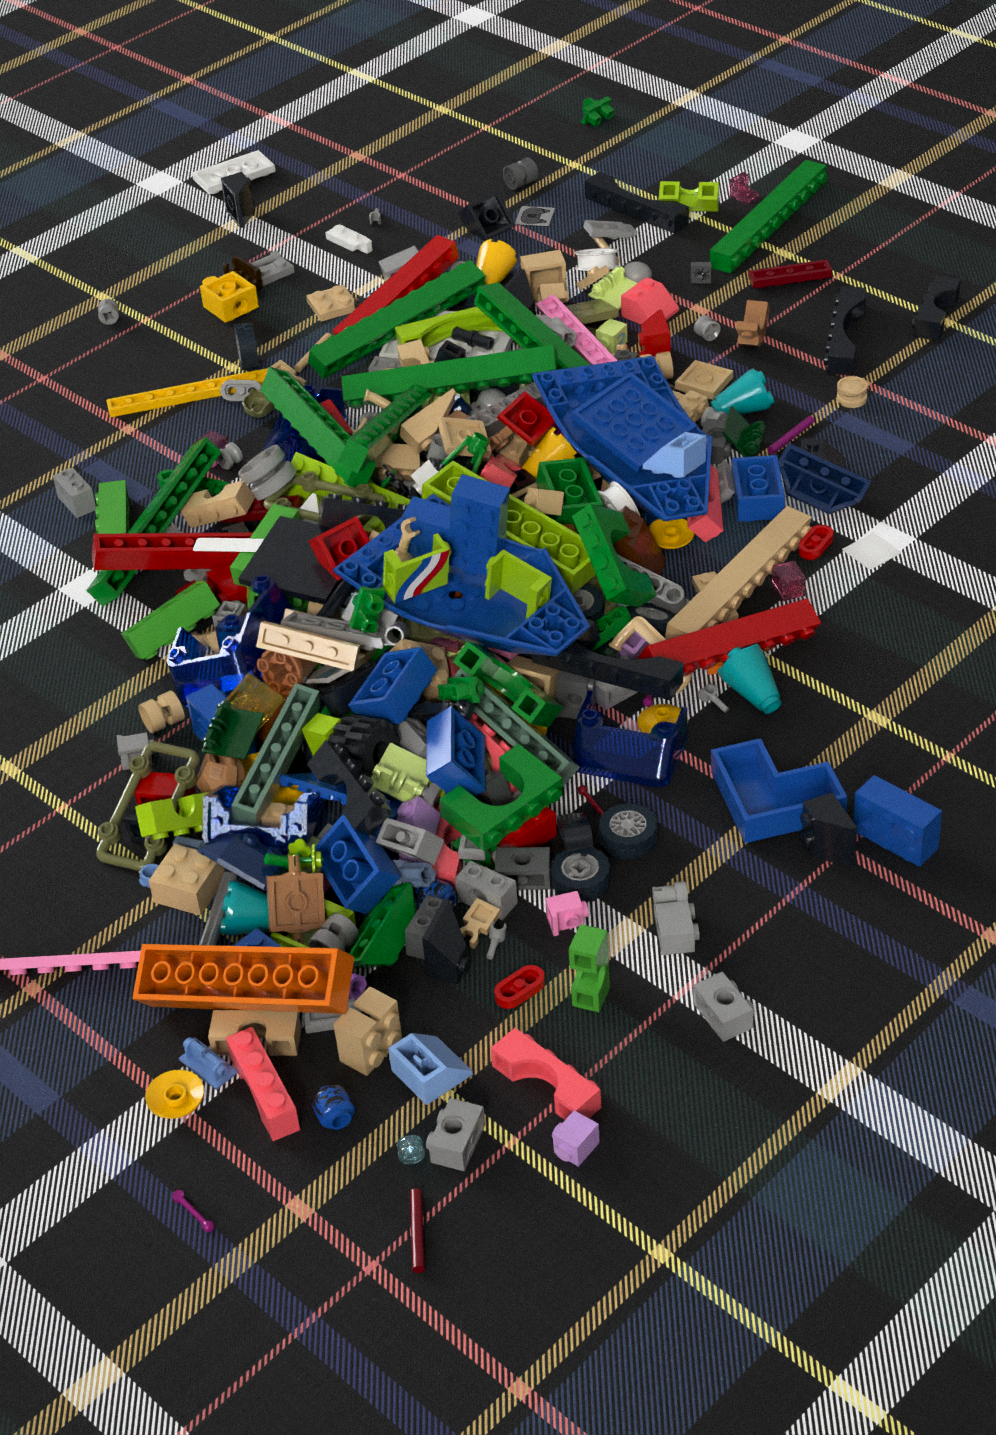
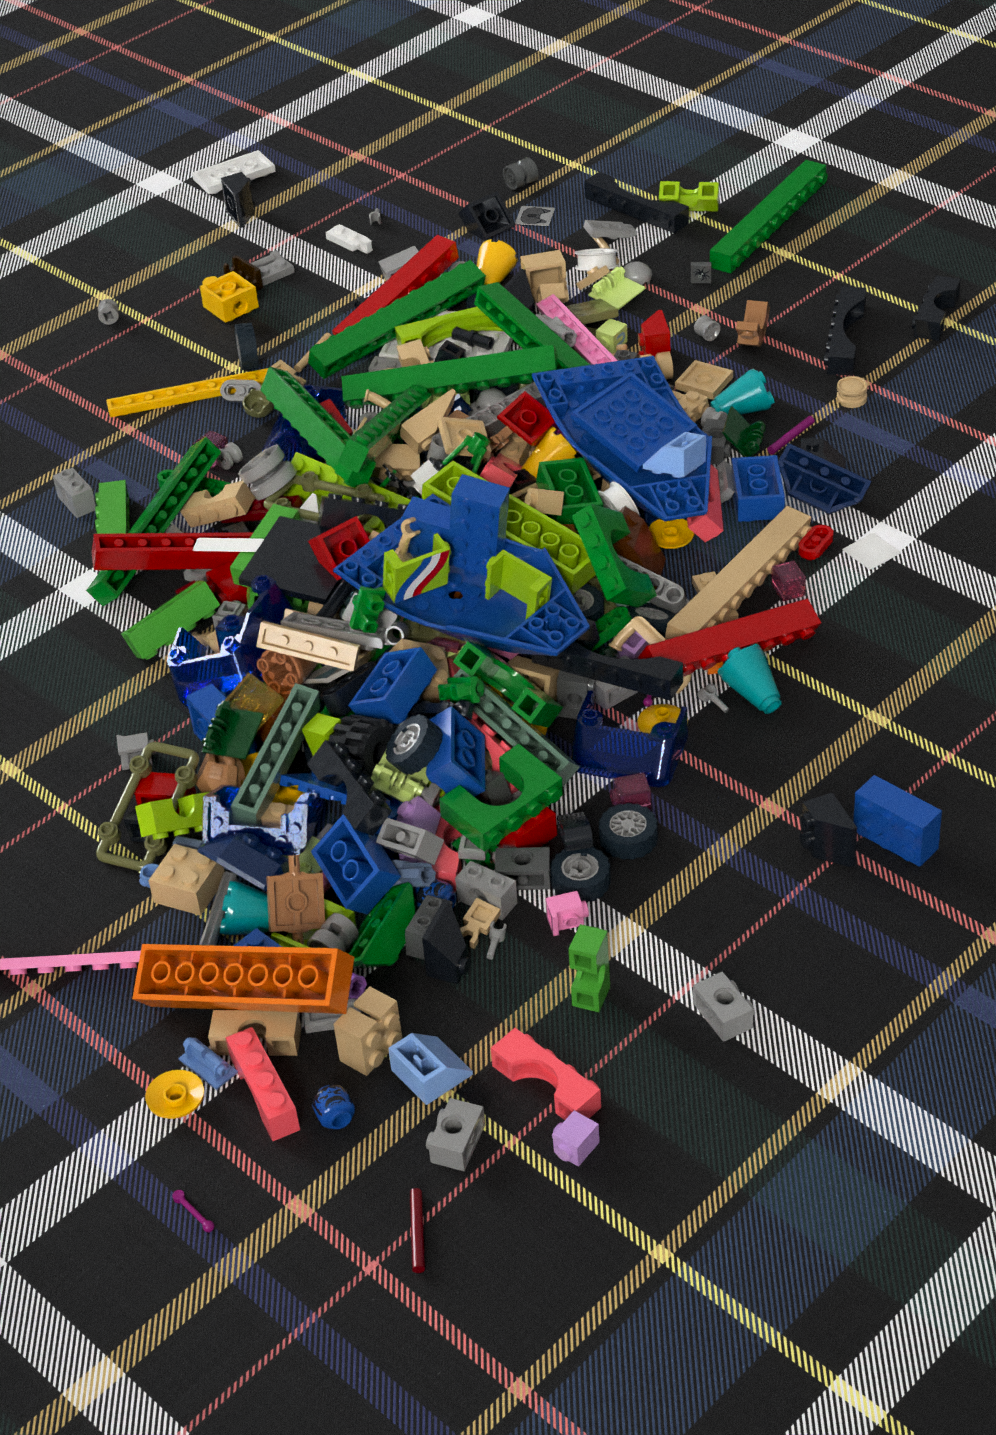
(153, 715): tan wheel -> none
(298, 848): plant -> none
(331, 302): tan plate -> none
(410, 1149): clear light blue bush -> none
(413, 744): none -> black wheel
(515, 988): red plate -> none
(582, 790): dark red hinge -> none
(595, 110): green hips -> none
(632, 790): none -> clear pink brick
(646, 299): coral slope -> none
(674, 919): light grey hinge -> none
(740, 189): clear pink panel -> none
(763, 799): blue piece -> none
(790, 273): dark red plate -> none

